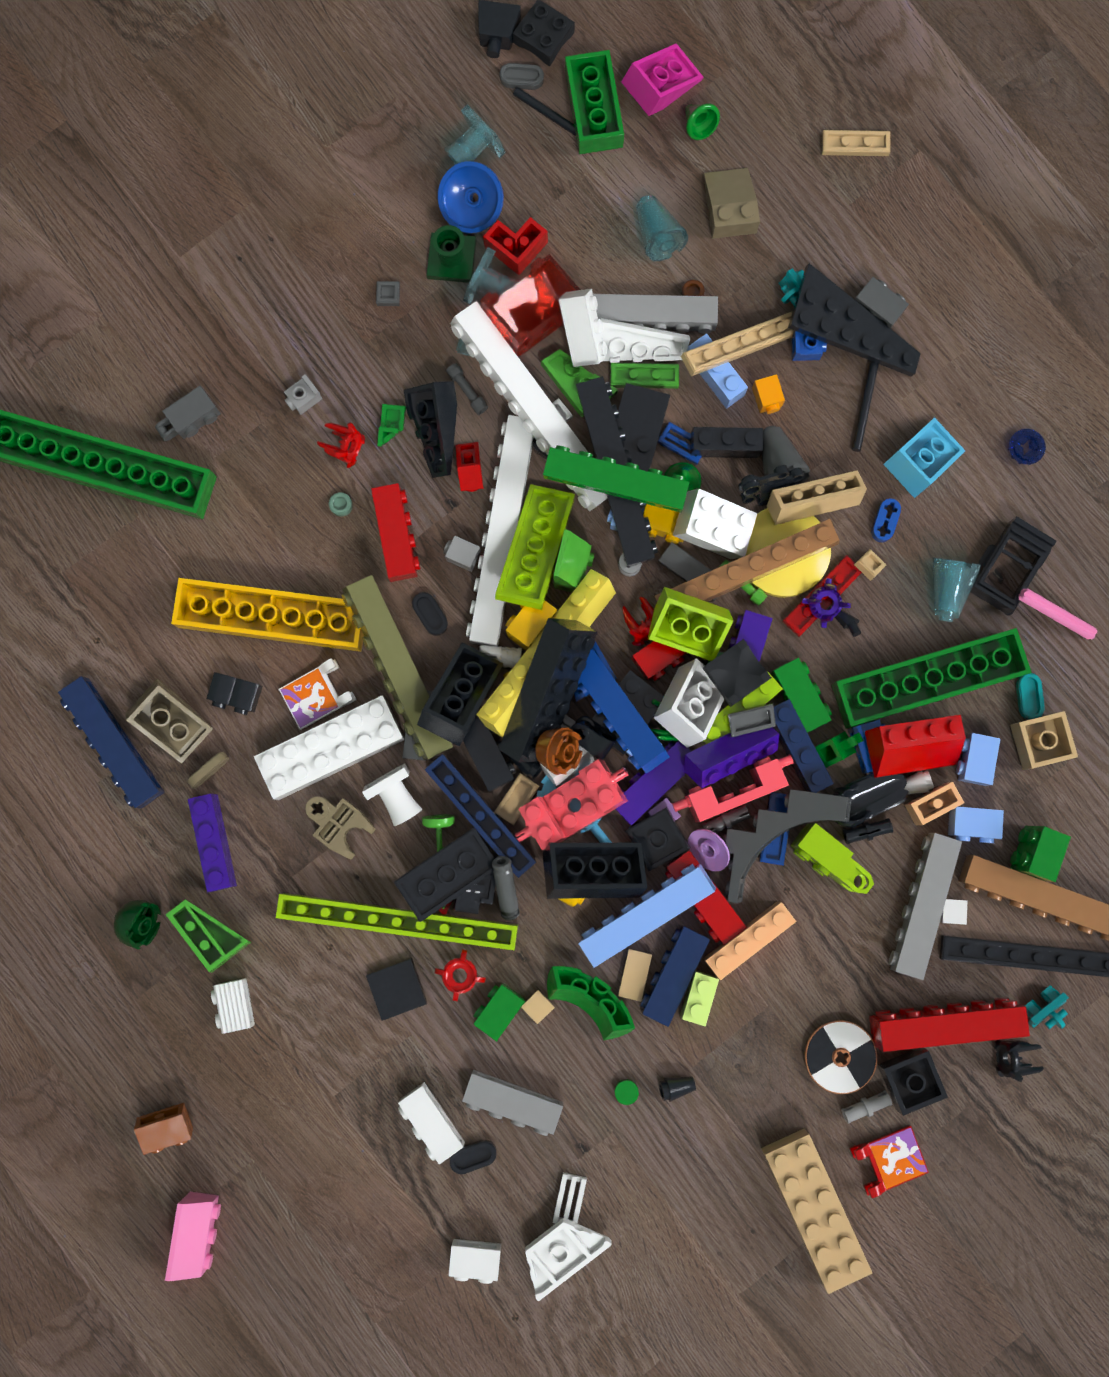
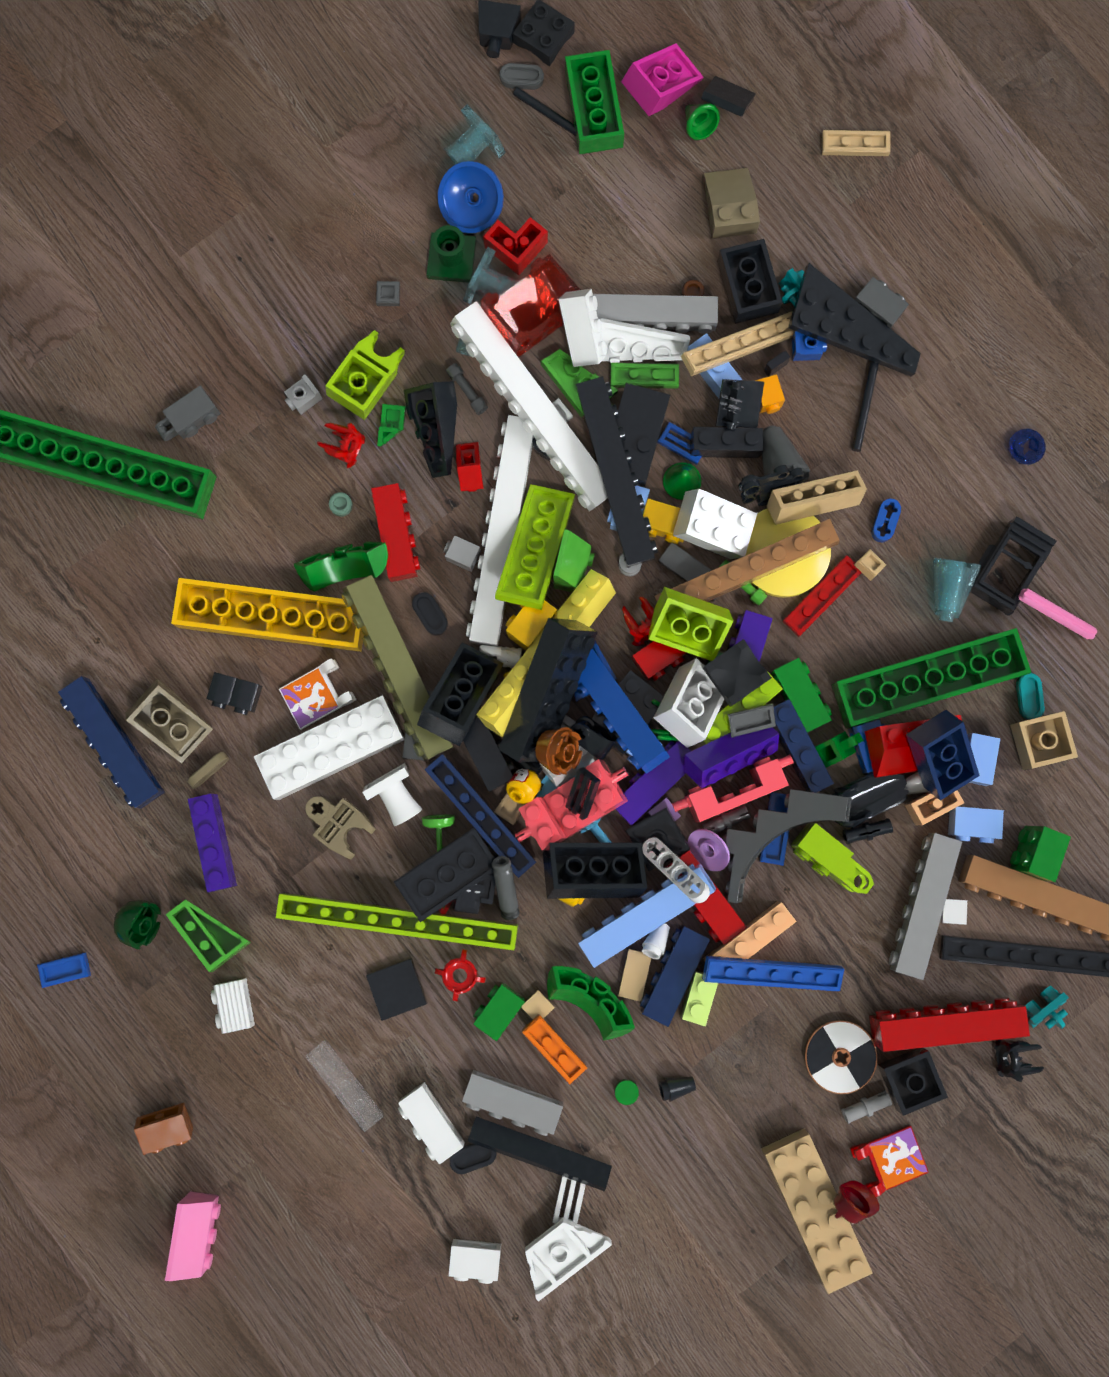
(64, 970): none -> blue tile
(344, 564): none -> green brick
(345, 1085): none -> clear tile
(363, 368): none -> lime brick
(523, 786): none -> yellow head
(540, 1153): none -> black tile
(554, 1049): none -> orange tile
(579, 791): none -> black tile
(616, 479): green brick -> none
(656, 942): none -> white cone
(659, 229): clear light blue cone -> none
(675, 869): none -> white beam
(728, 96): none -> black tile
(739, 403): none -> black hinge
(749, 281): none -> black brick
(772, 973): none -> blue tile
(777, 363): none -> black tile
(815, 599): dark purple piece -> none
(848, 622): black bar -> none
(855, 1202): none -> dark red piece
(924, 457): medium azure slope -> none
(943, 754): none -> dark blue brick

